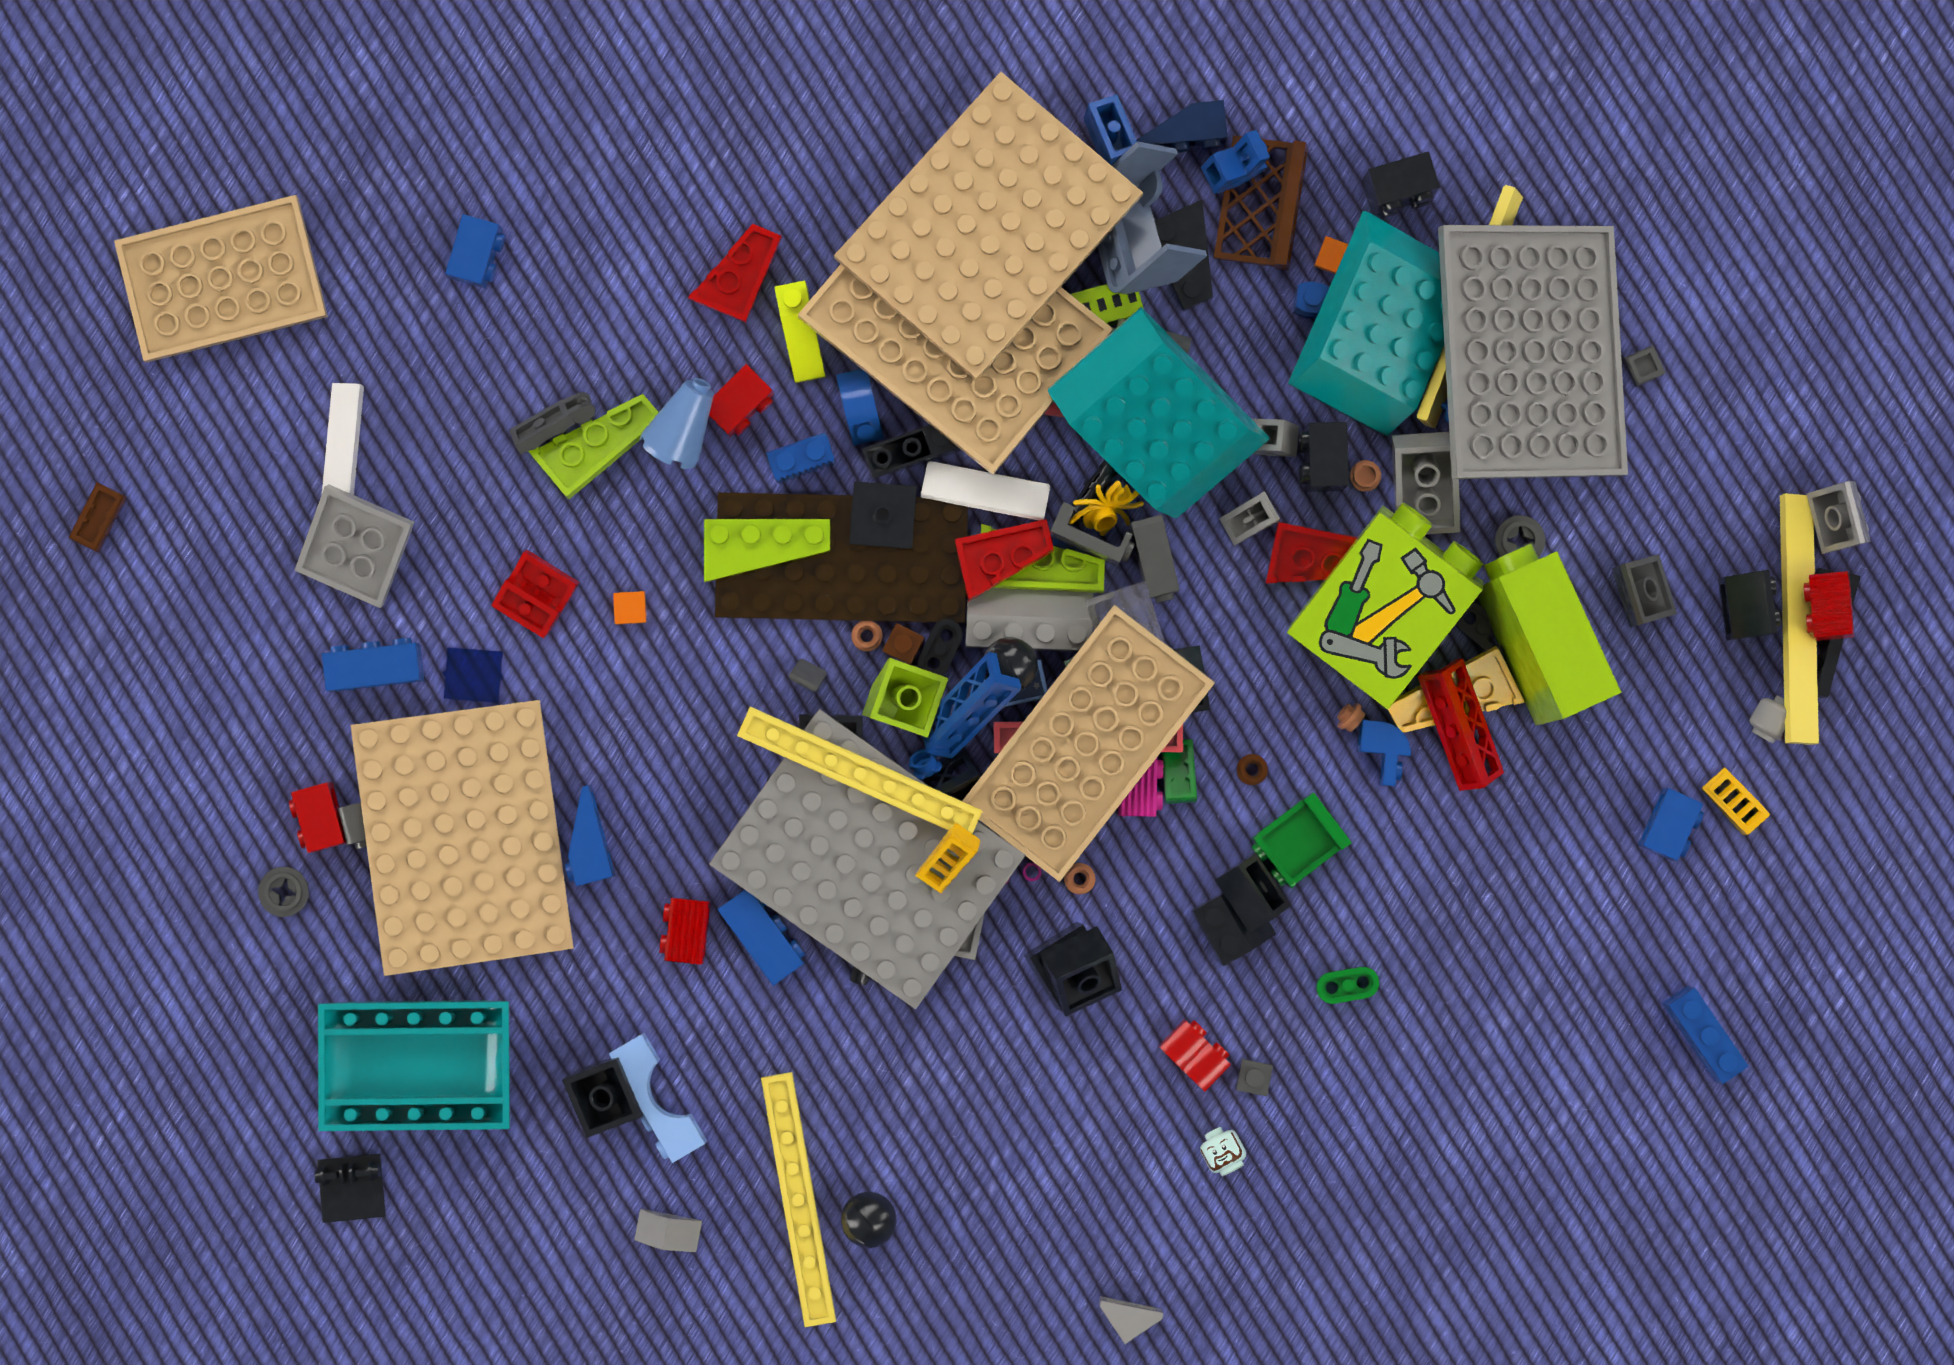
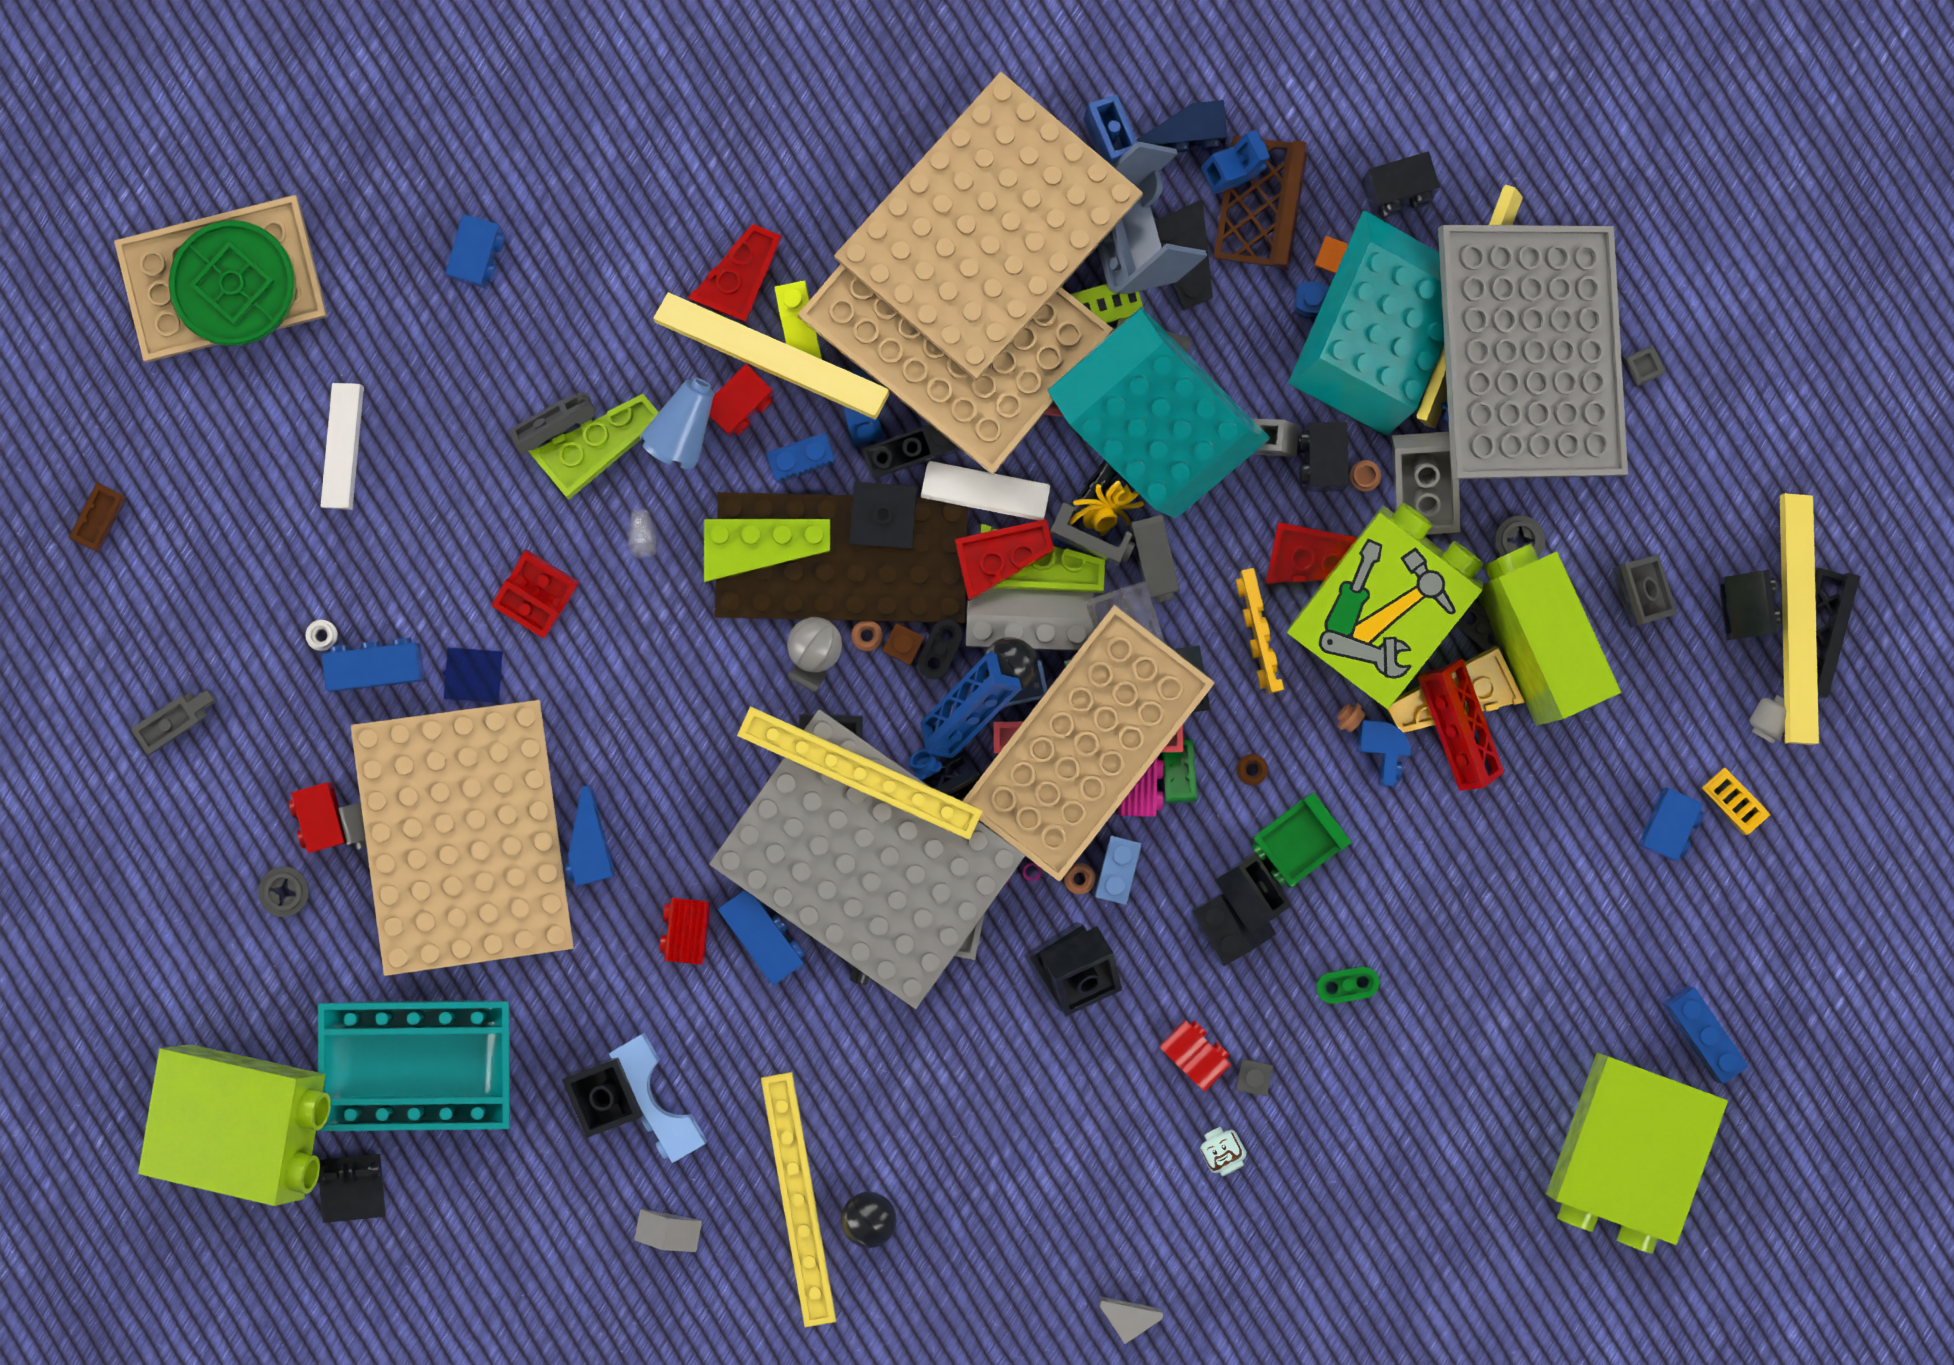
(172, 721): none -> dark grey hinge
(232, 283): none -> green plate
(234, 1125): none -> lime brick
(314, 628): none -> white plate
(354, 546): light grey plate -> none
(630, 607): orange tile -> none
(642, 535): none -> clear cone
(772, 356): none -> light yellow tile
(814, 644): none -> light grey piece
(905, 697): lime slope -> none
(958, 841): yellow slope -> none
(1118, 870): none -> medium blue brick
(1248, 588): none -> yellow wing
(1249, 518): light grey slope -> none
(1635, 1153): none -> lime brick
(1830, 606): red brick -> none
(1838, 517): light grey slope -> none

